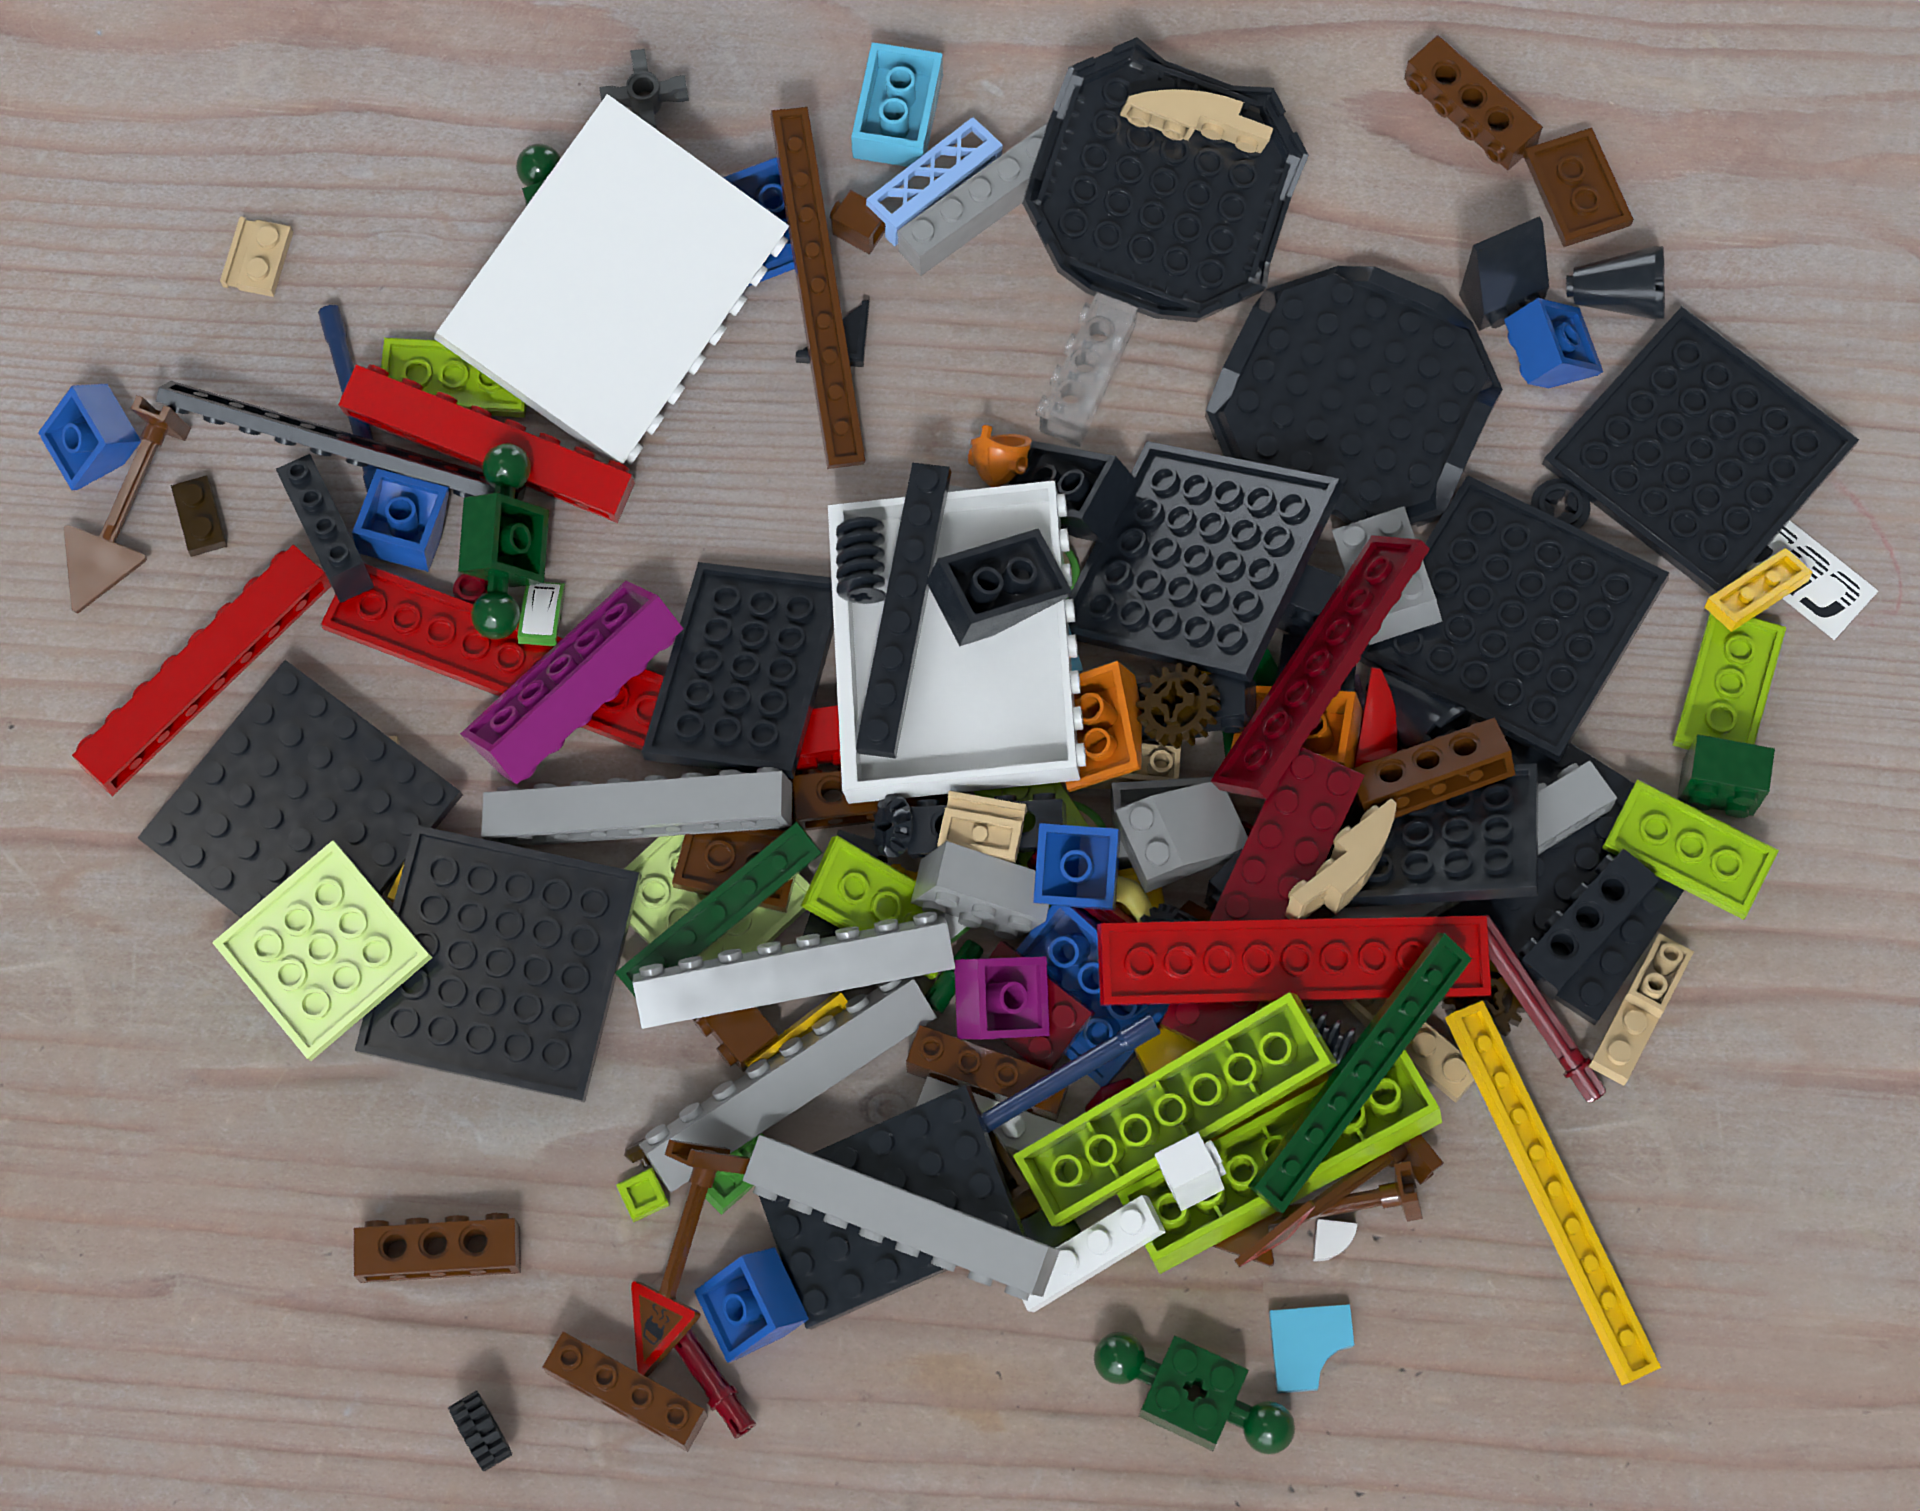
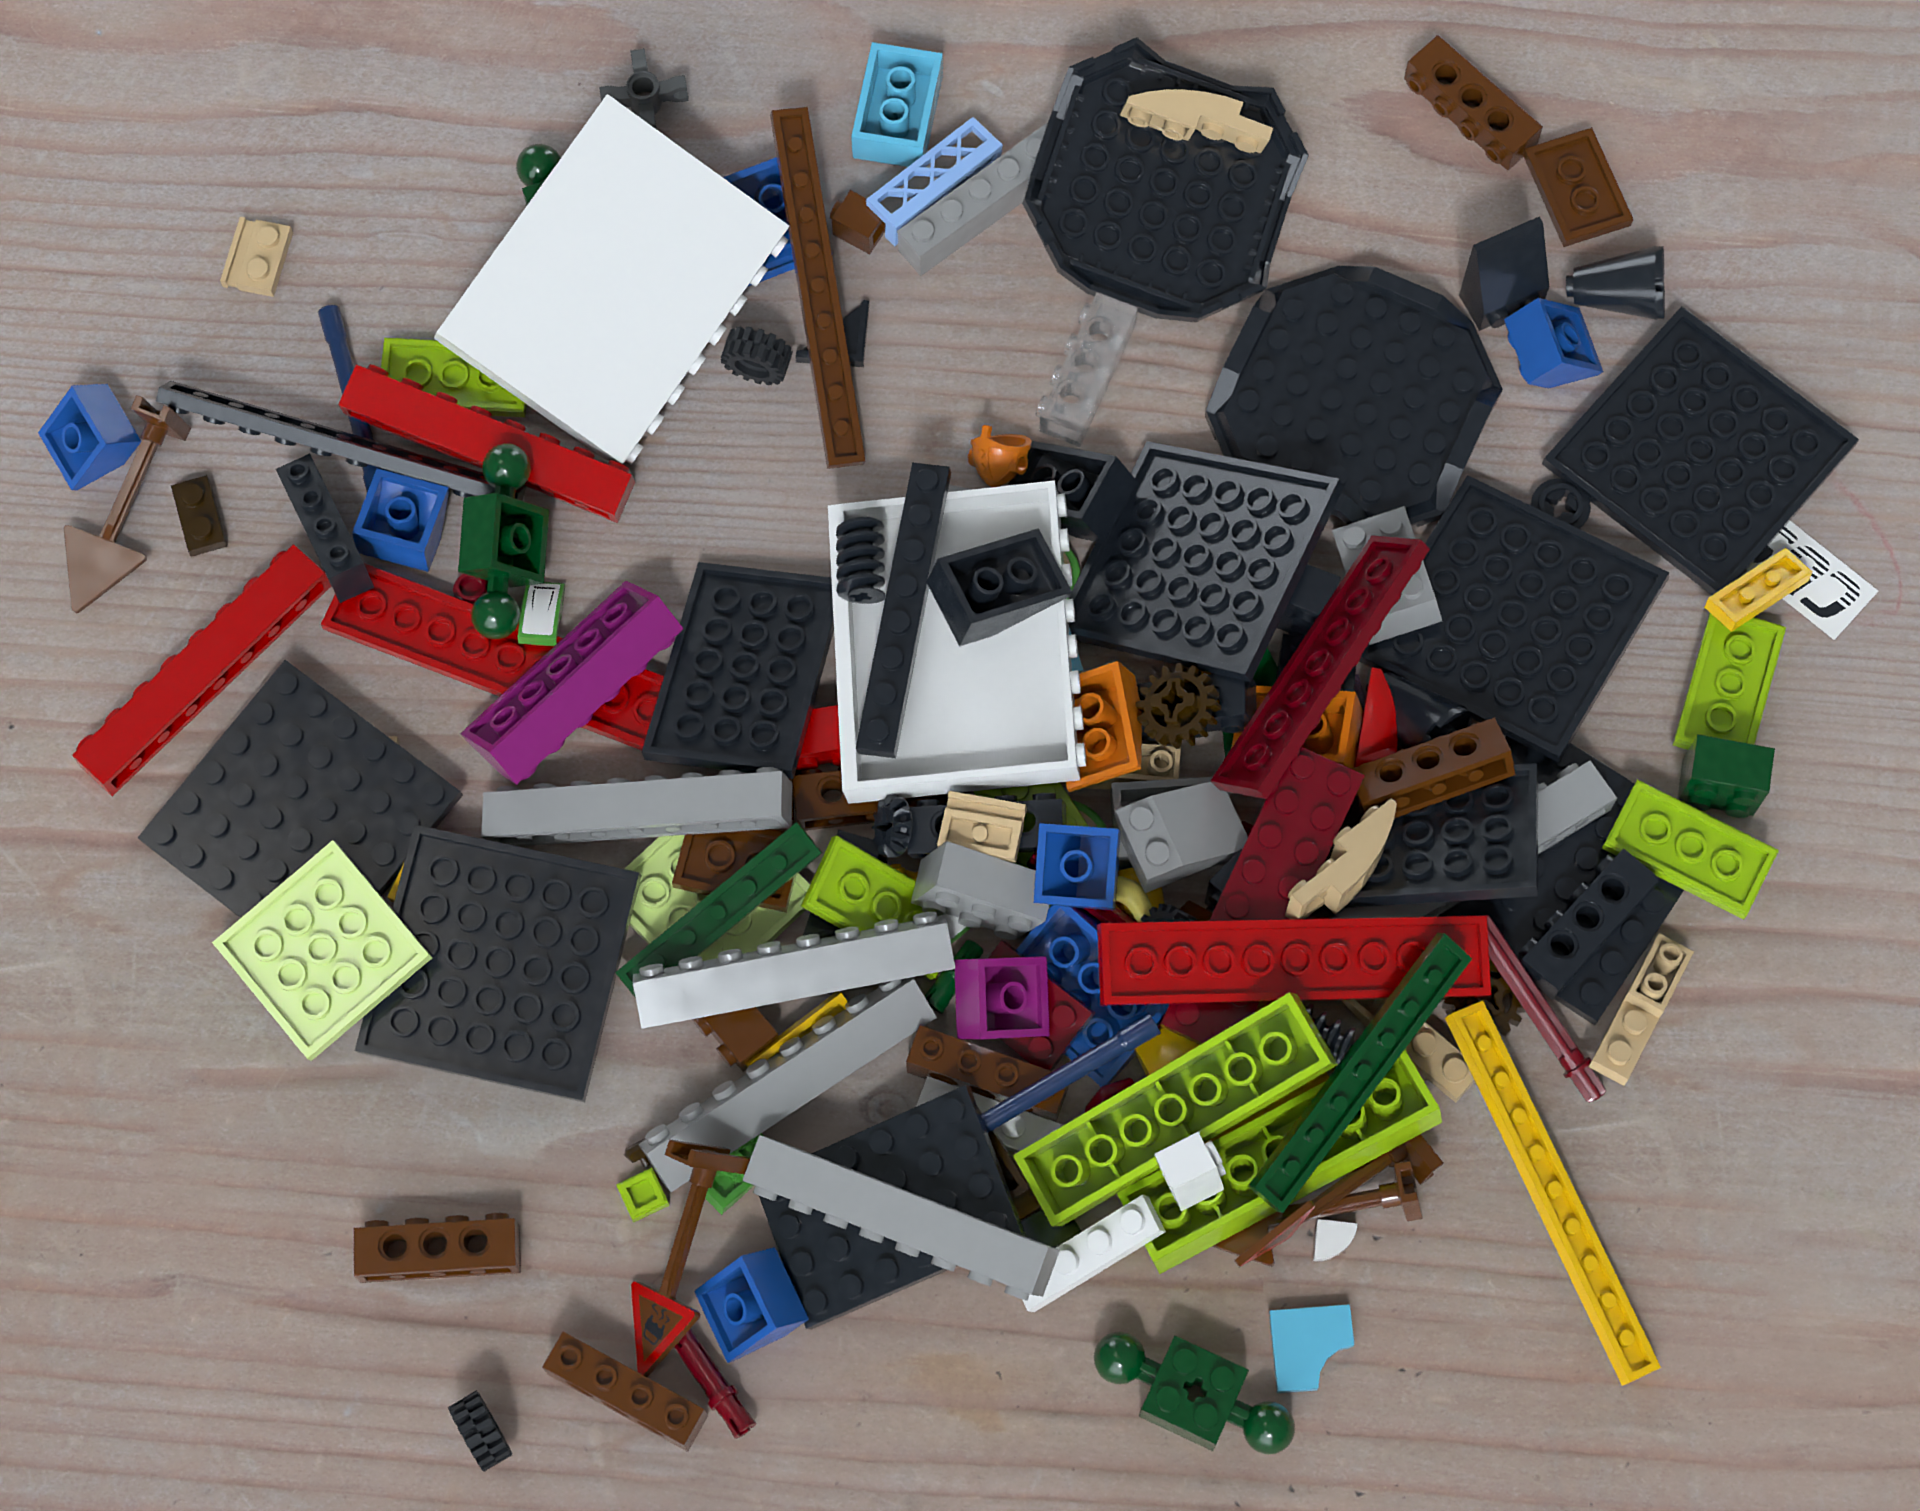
(756, 355): none -> black tyre

